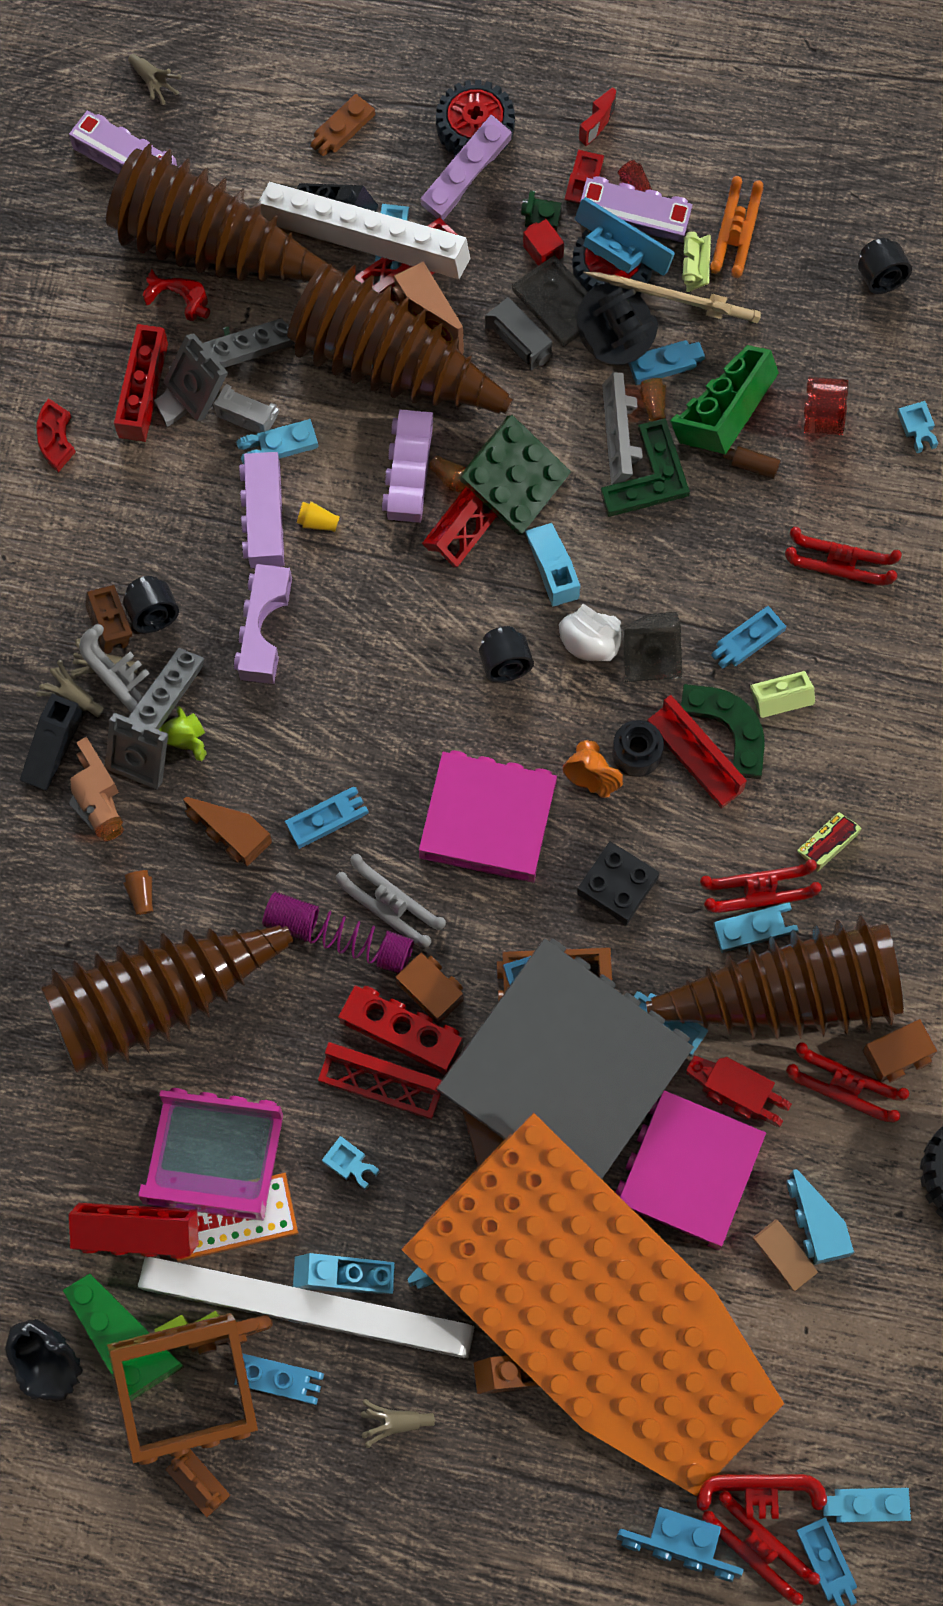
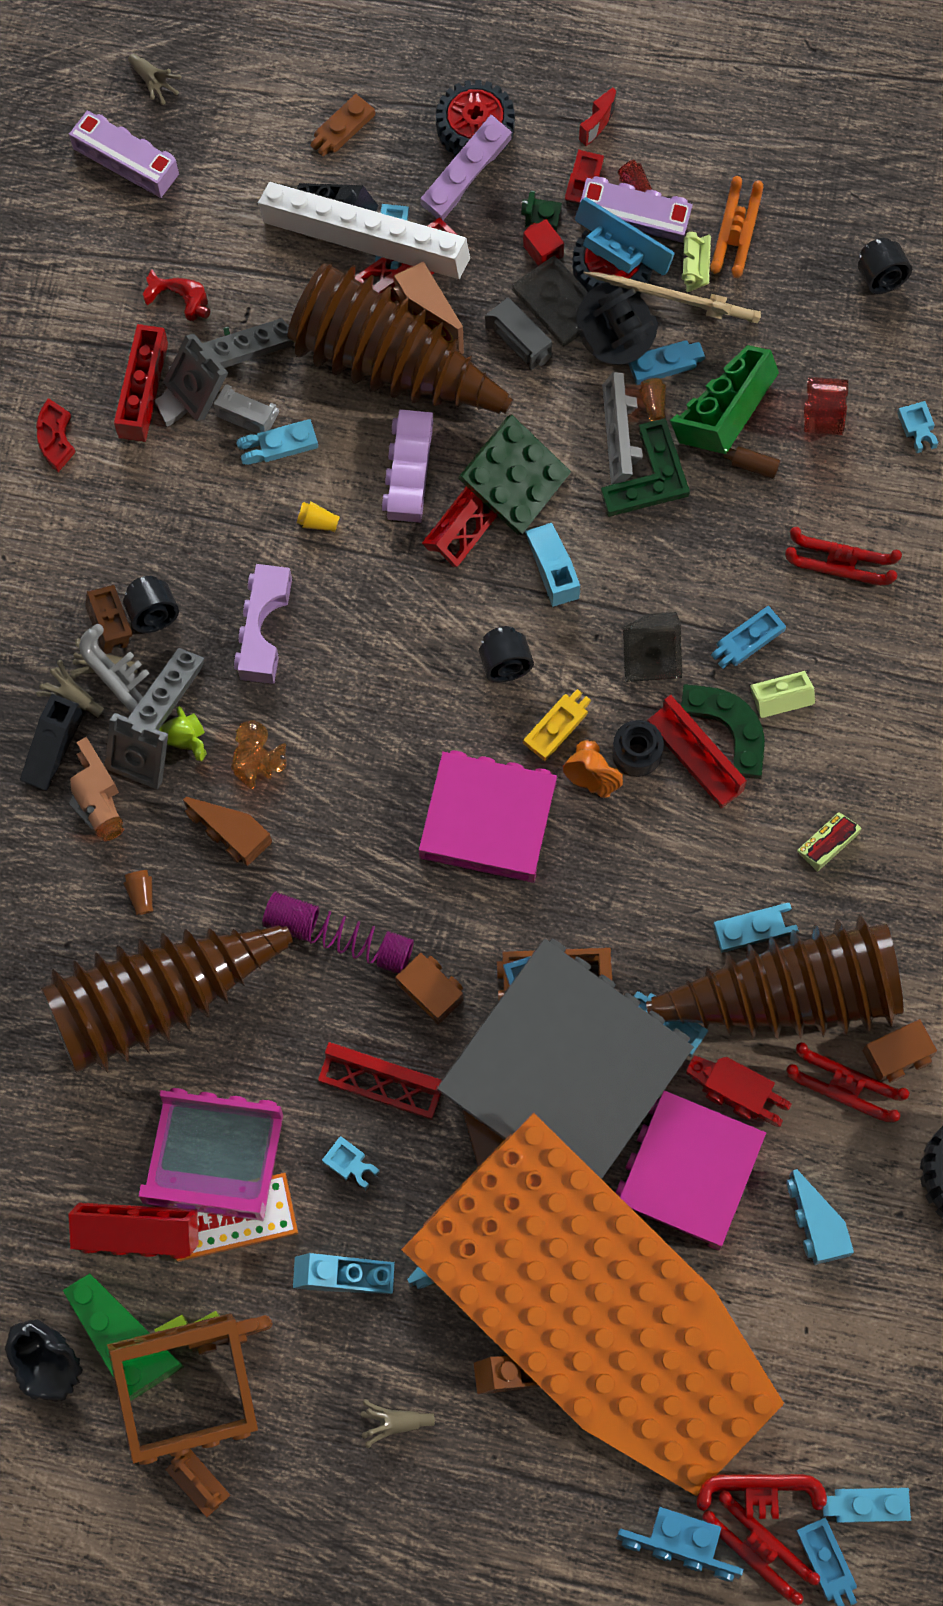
(200, 221): reddish brown cone -> none
(252, 758): none -> clear orange animal
(263, 509): lavender brick -> none
(281, 1379): dark azure hinge -> none
(306, 1307): white beam -> none
(326, 817): dark azure hinge -> none
(389, 902): light grey piece -> none
(438, 1057): red brick -> none
(448, 473): clear orange cone -> none
(557, 725): none -> yellow hinge
(591, 634): white helmet -> none
(618, 882): black brick -> none
(760, 888): red piece -> none
(785, 1255): medium nougat slope -> none

